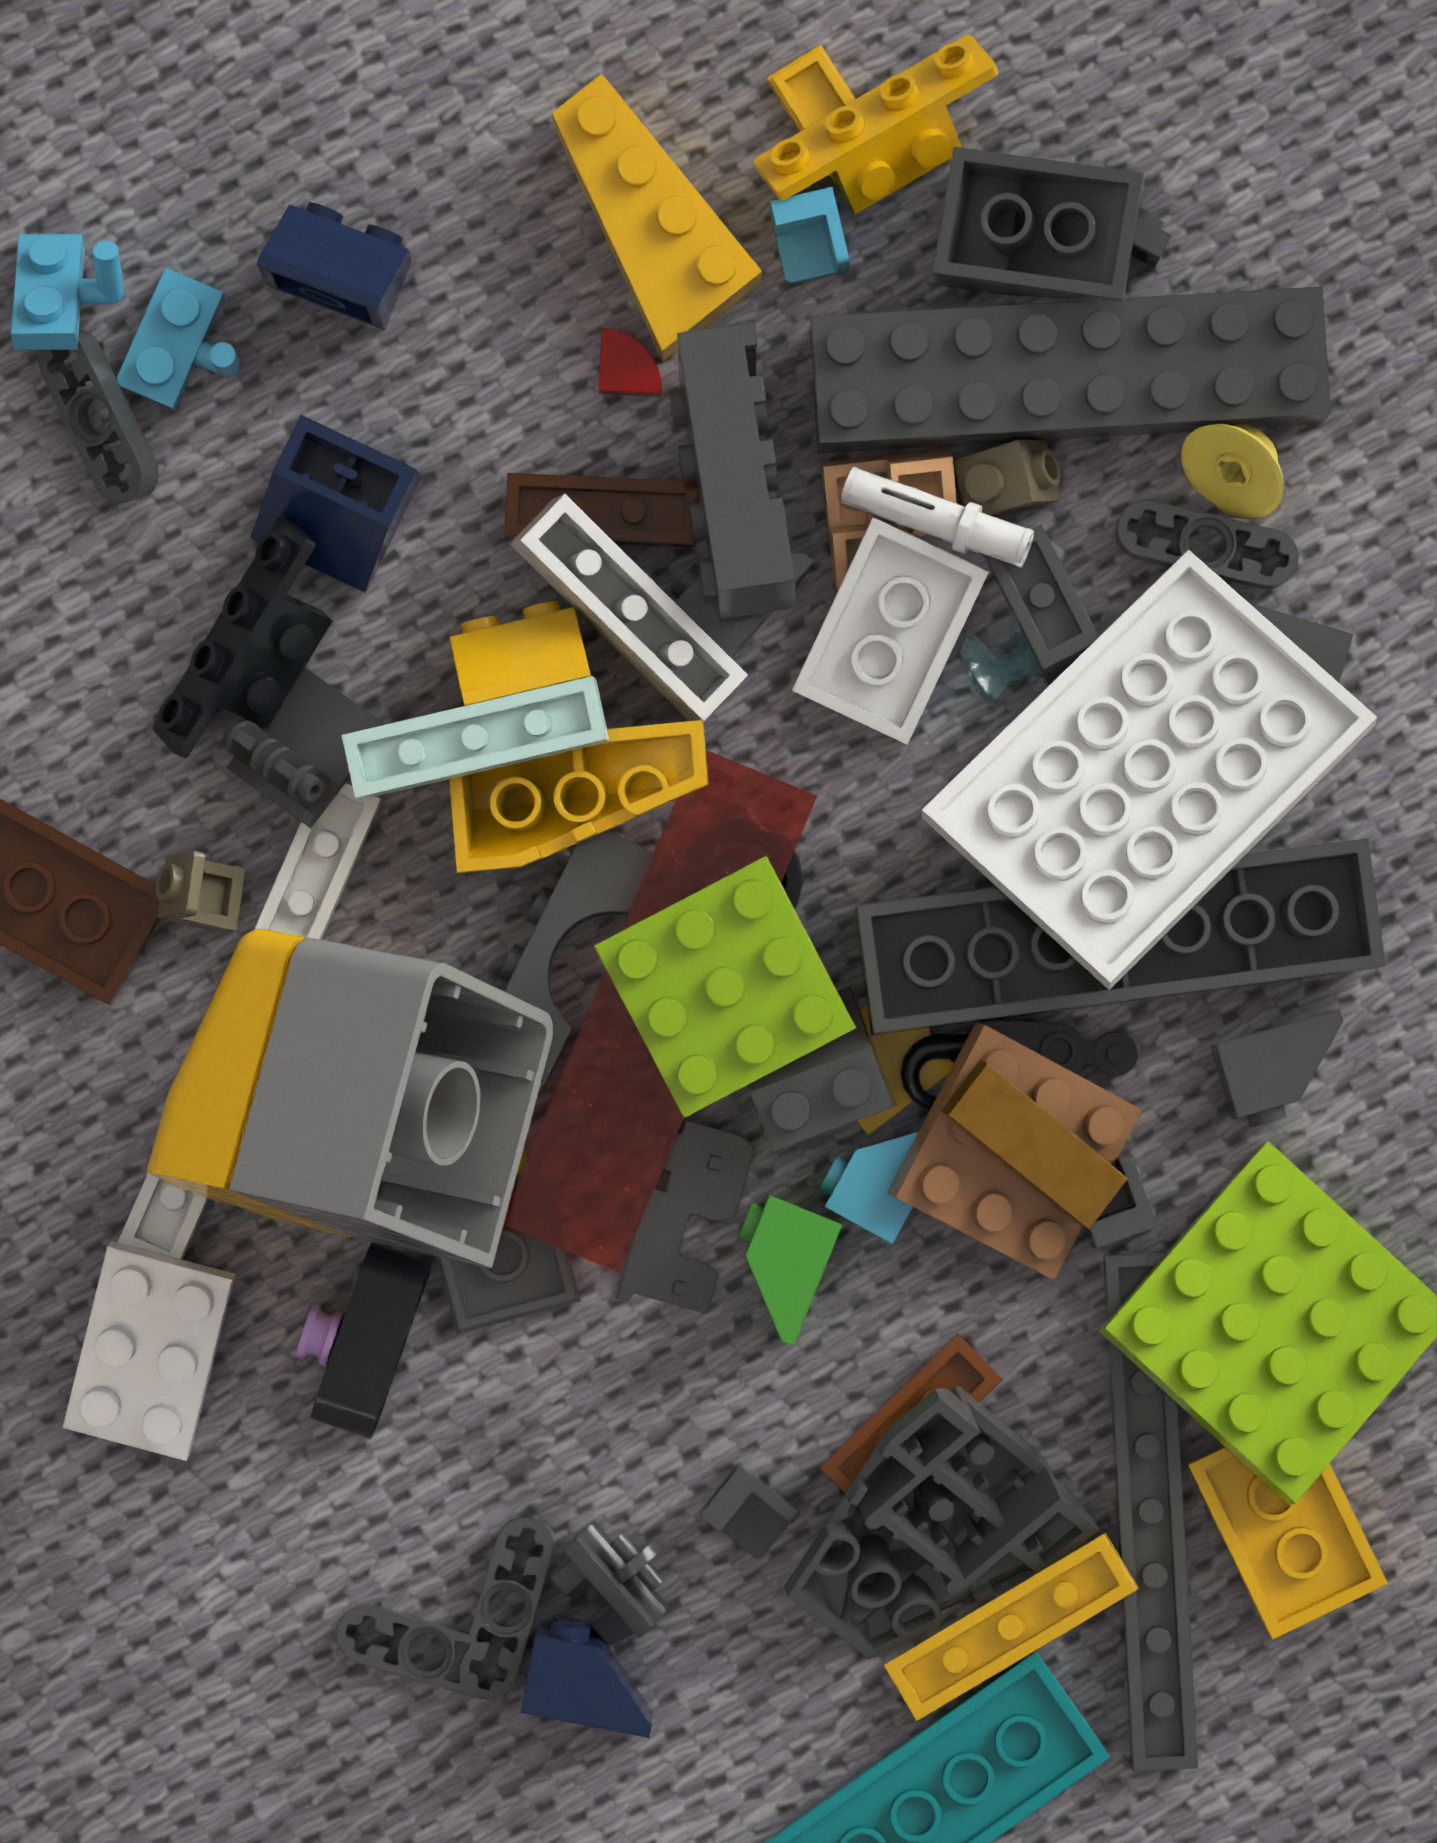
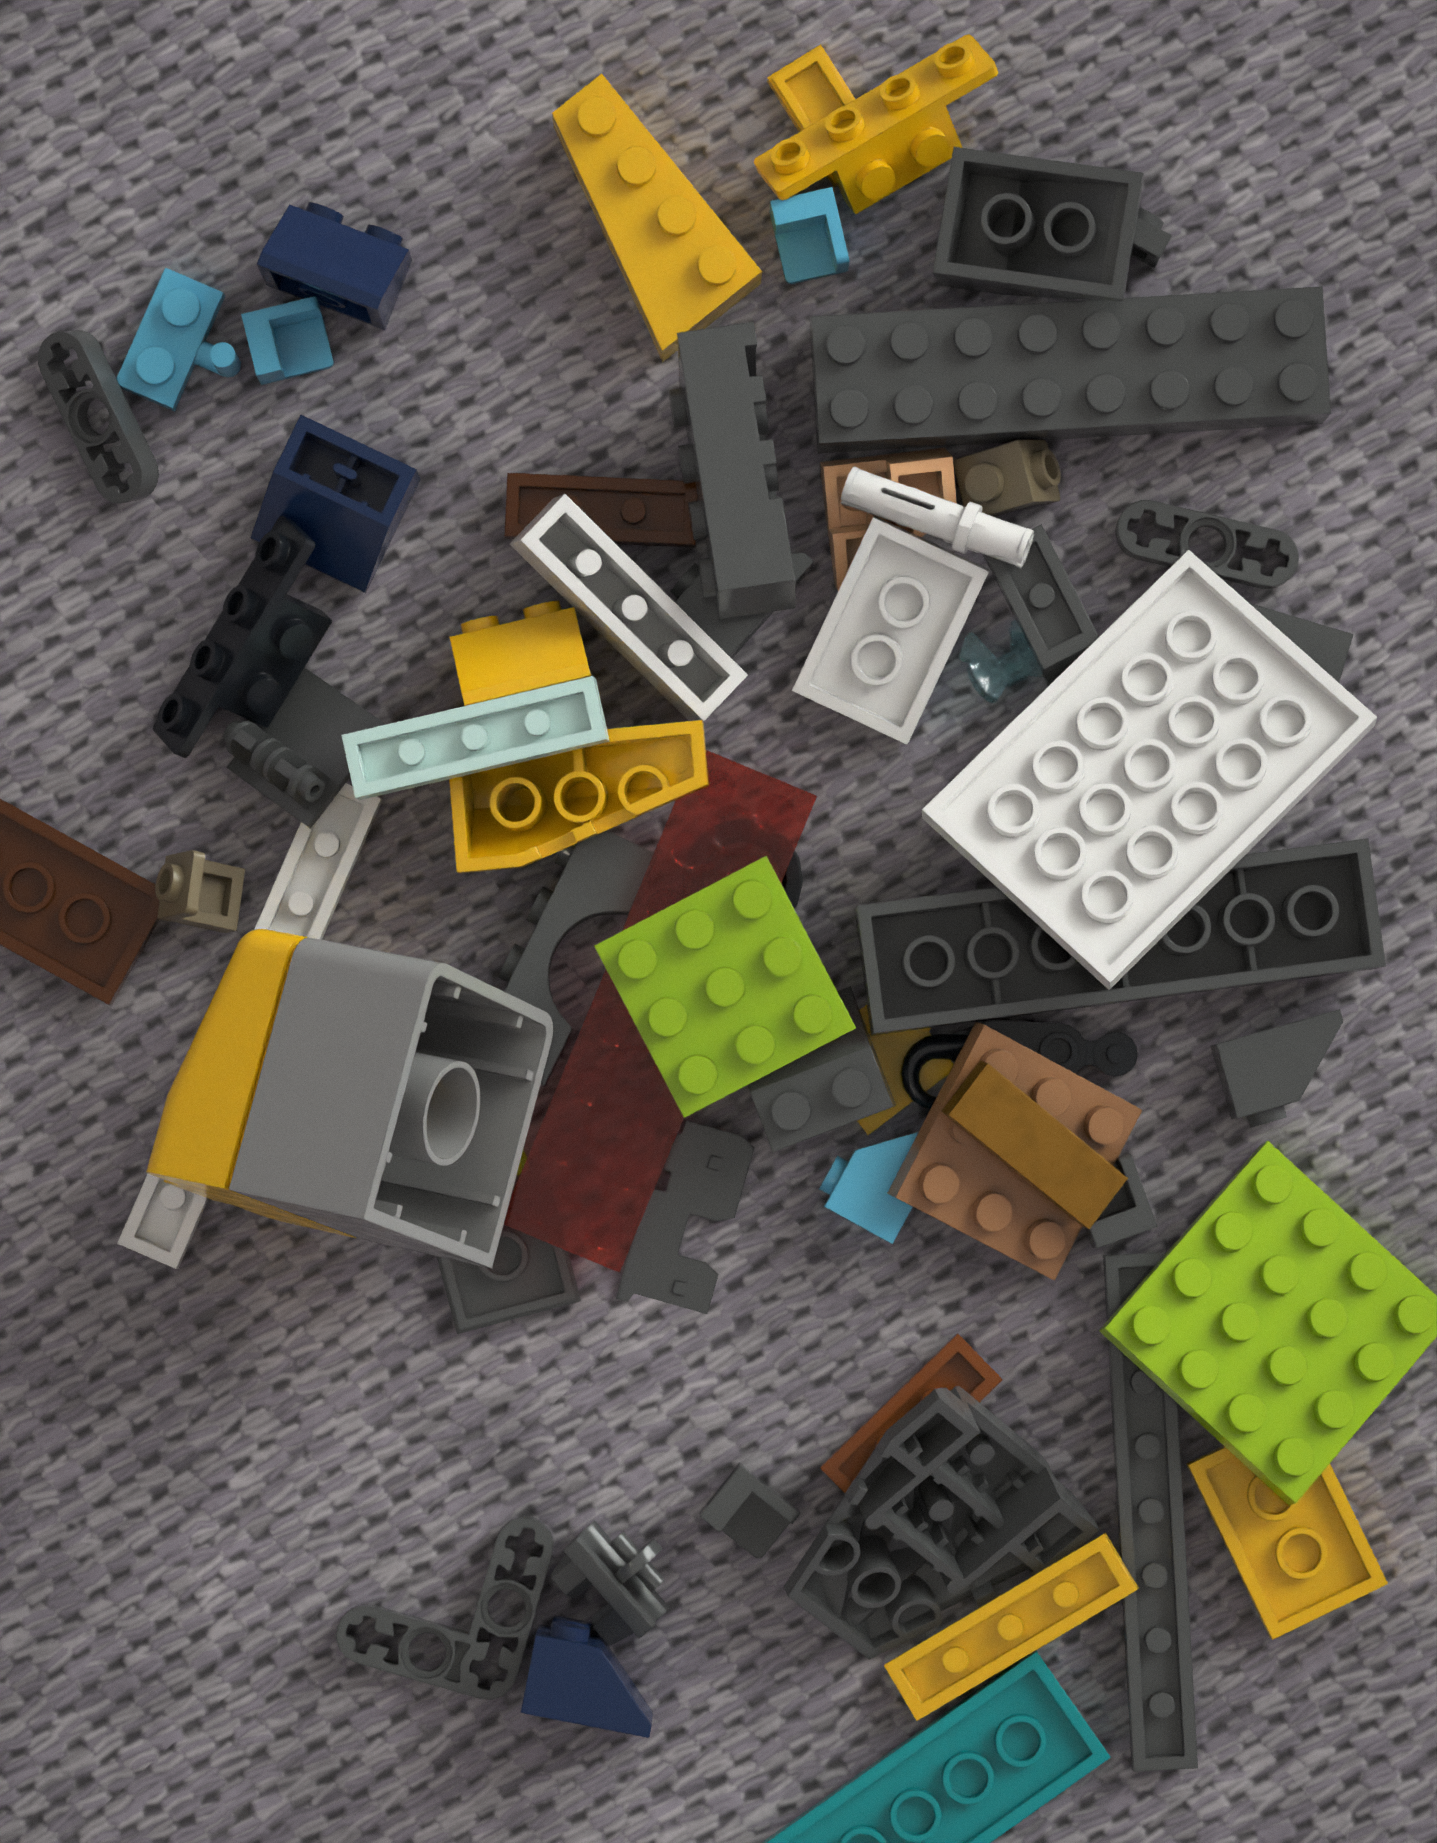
(53, 288): medium azure plate -> none
(148, 1350): white plate -> none
(287, 340): none -> medium azure panel
(319, 1334): lavender bush -> none
(371, 1340): black beam -> none
(626, 366): red tile -> none
(787, 1259): bright green slope -> none
(1234, 469): light yellow piece -> none

